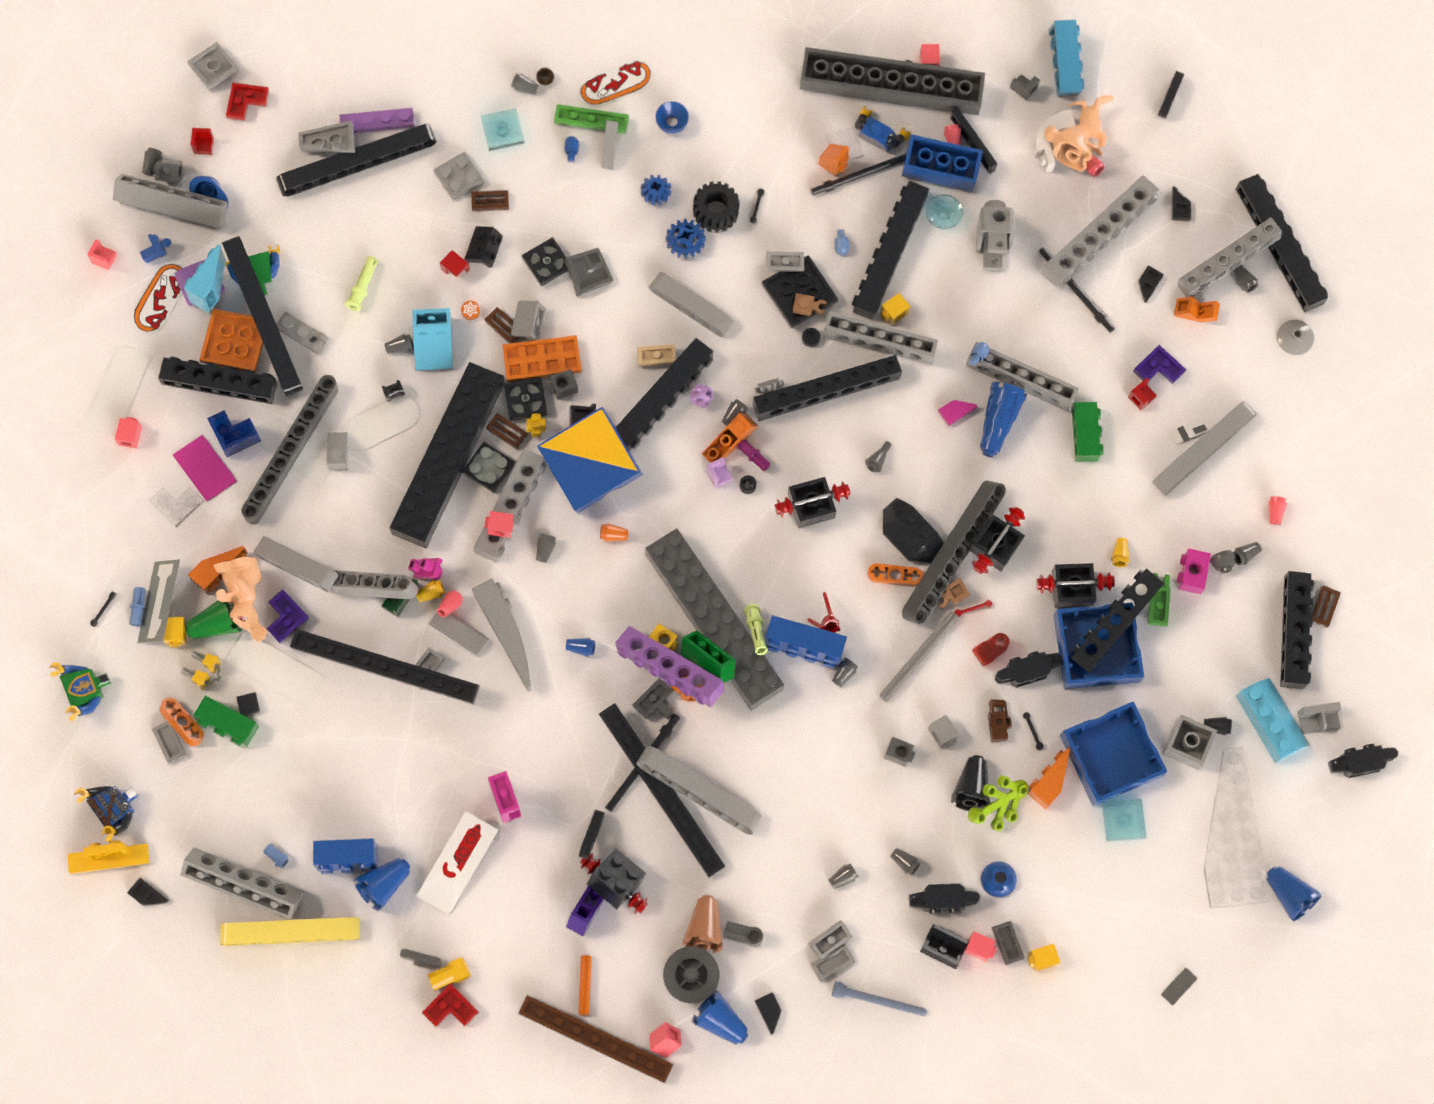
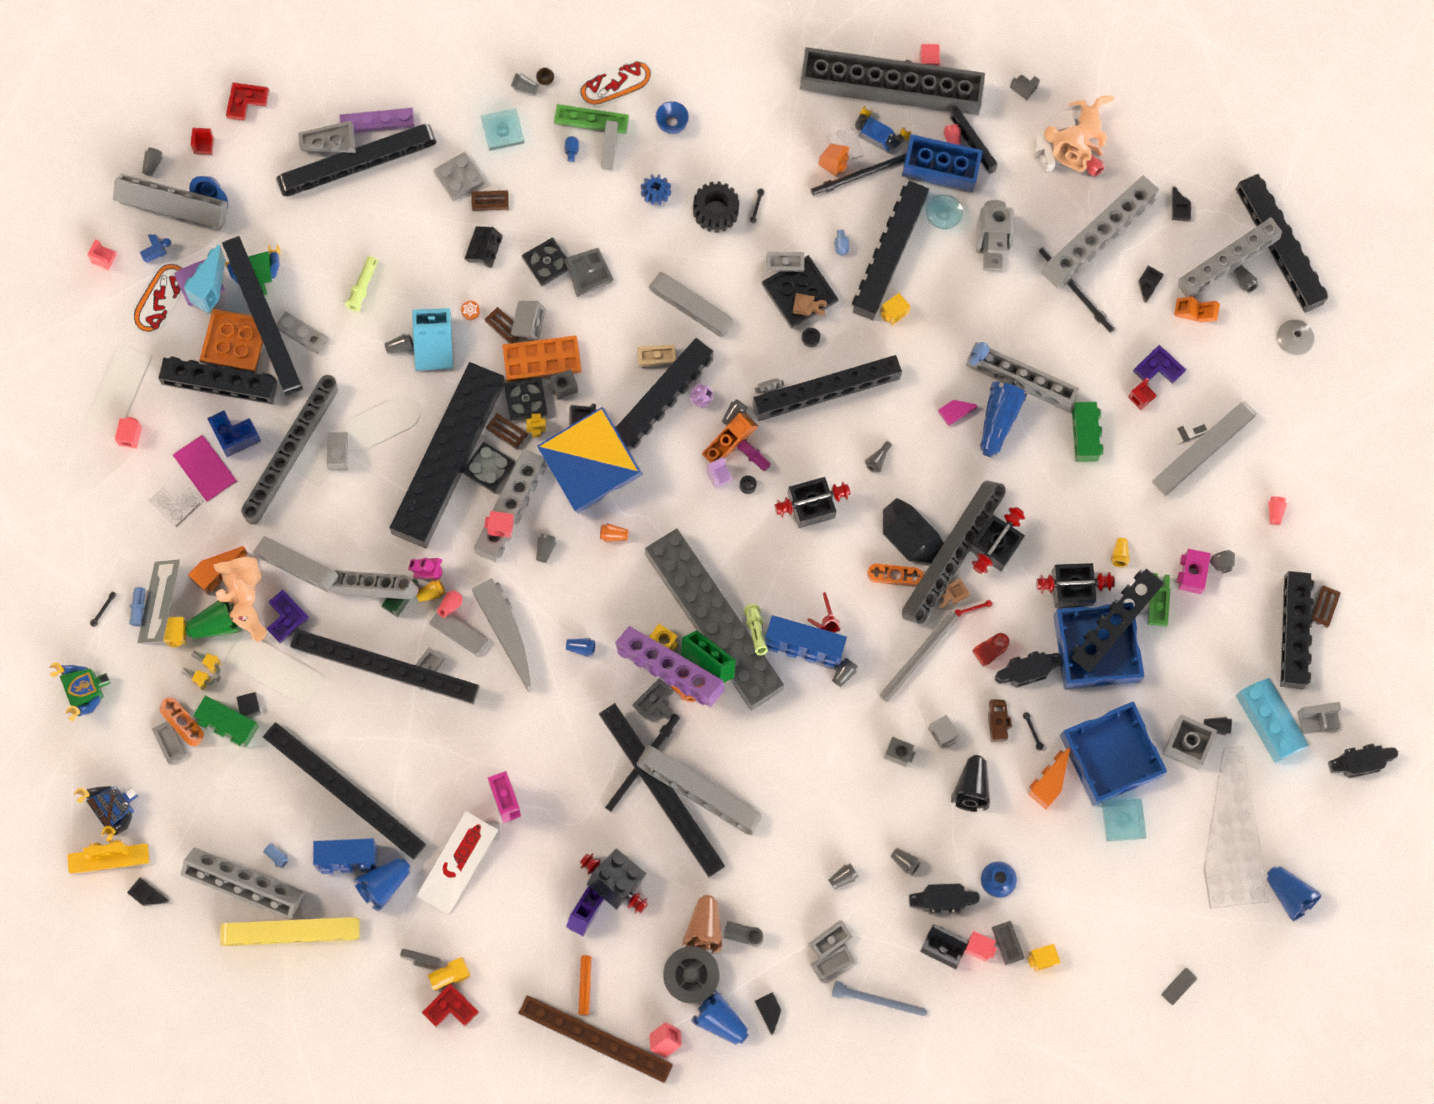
(175, 167): dark grey brick -> none
(212, 66): light grey plate -> none
(344, 791): none -> black plate
(393, 390): black bush -> none
(454, 264): red panel -> none
(591, 834): black beam -> none
(680, 244): blue gear -> none
(880, 338): light grey brick -> none
(1017, 791): lime plant -> none
(1066, 57): dark azure wedge -> none
(1170, 95): black beam -> none
(1246, 553): dark grey cone -> none

